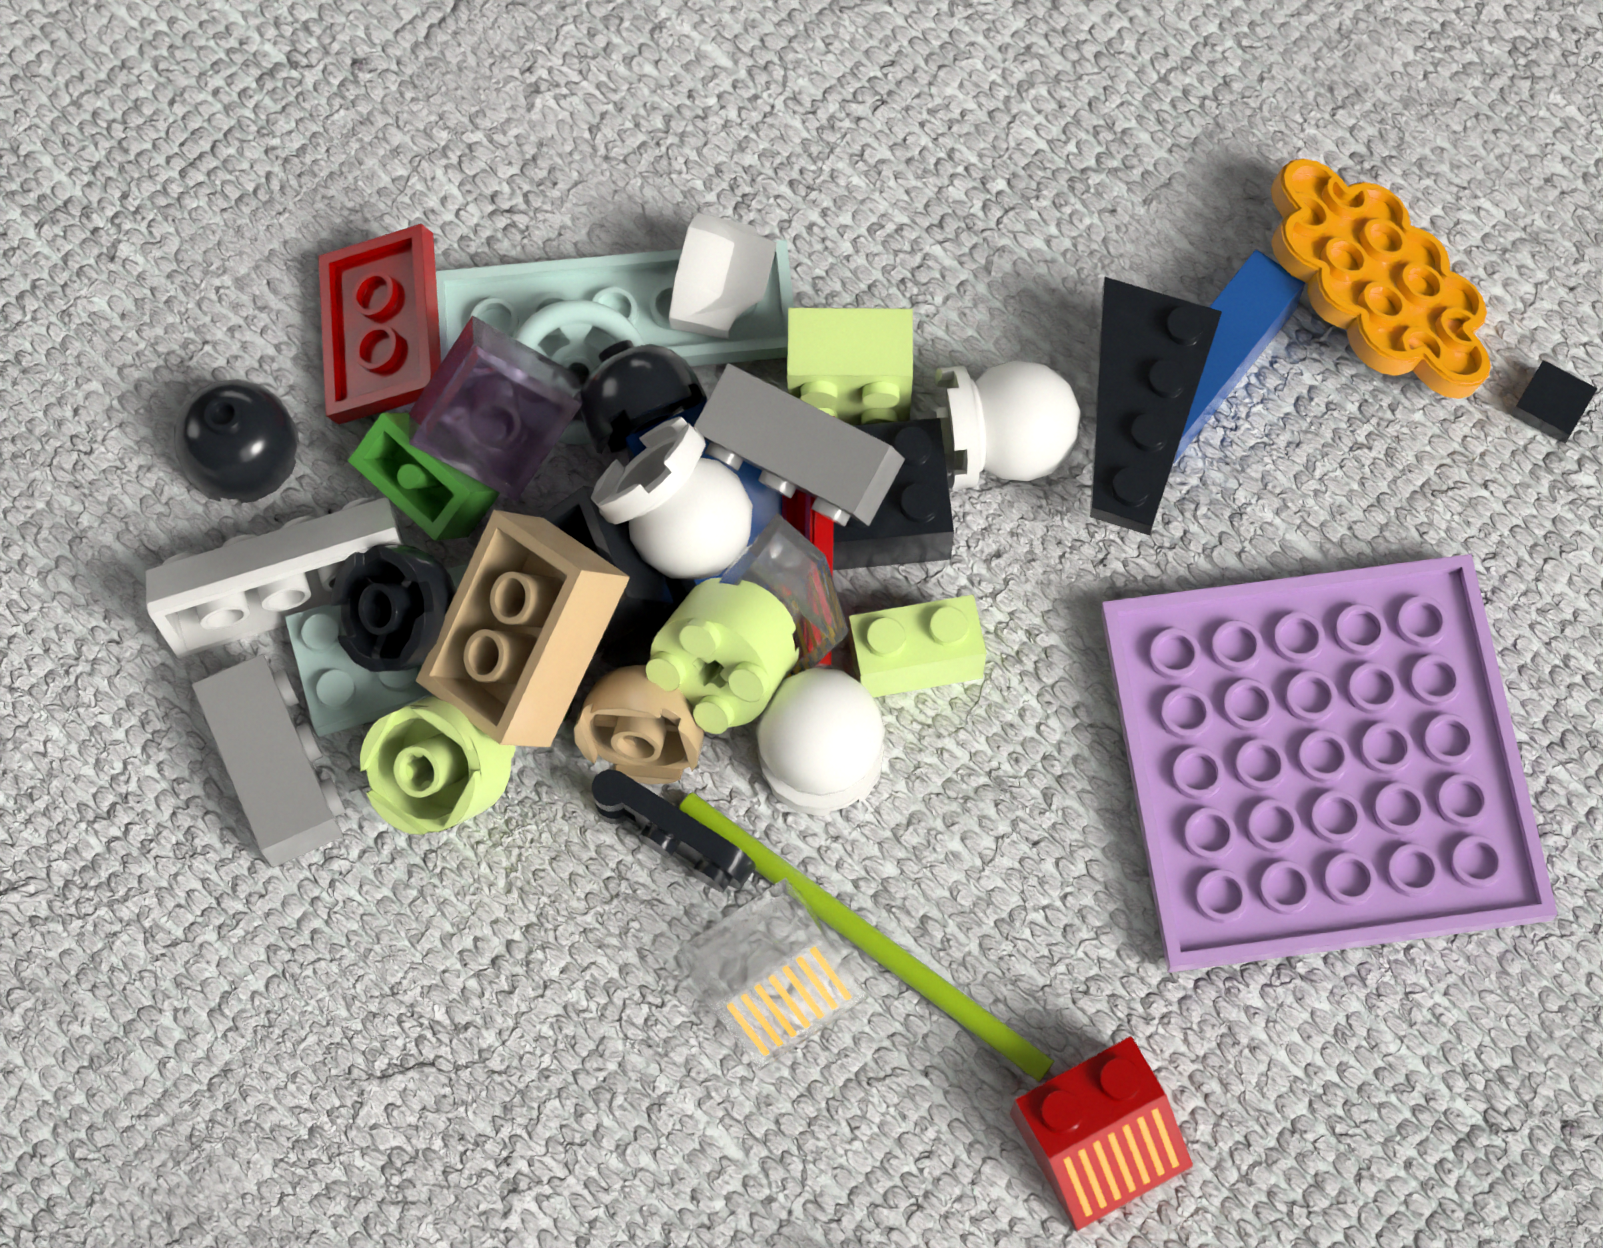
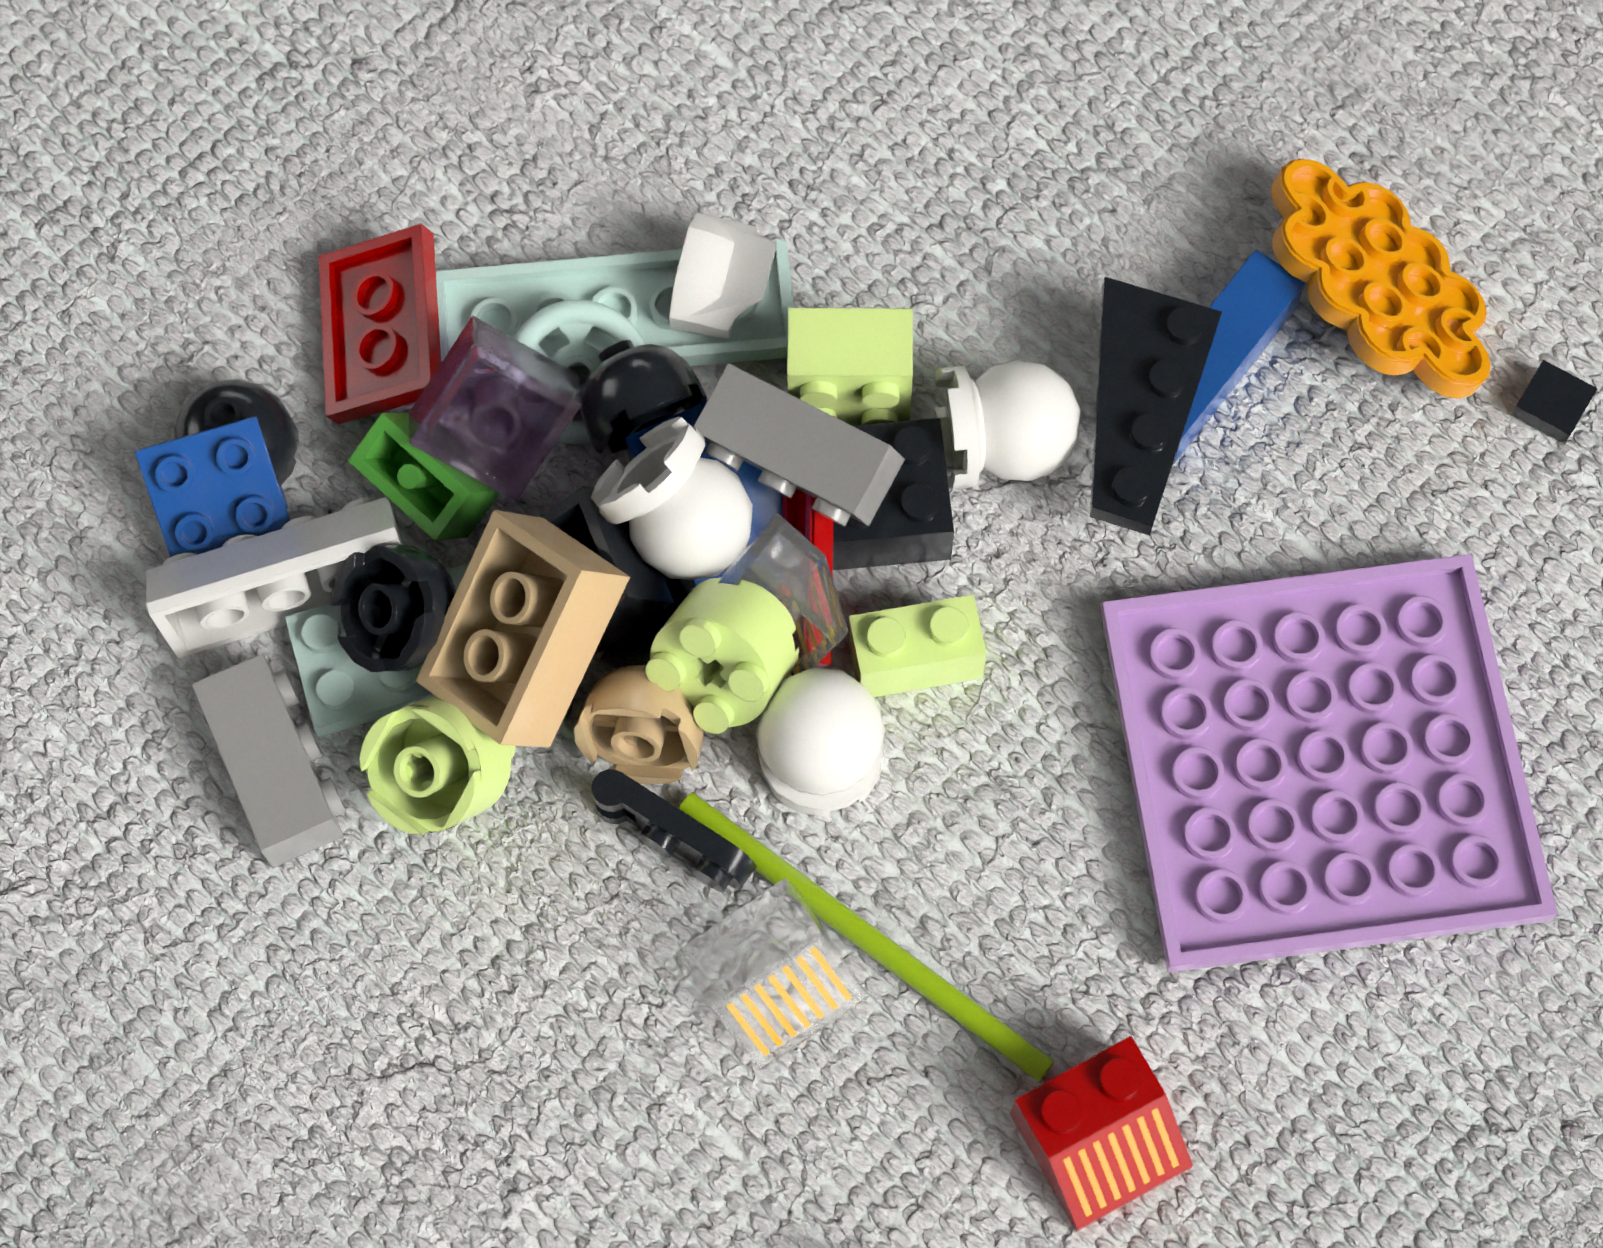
(213, 487): none -> blue hinge

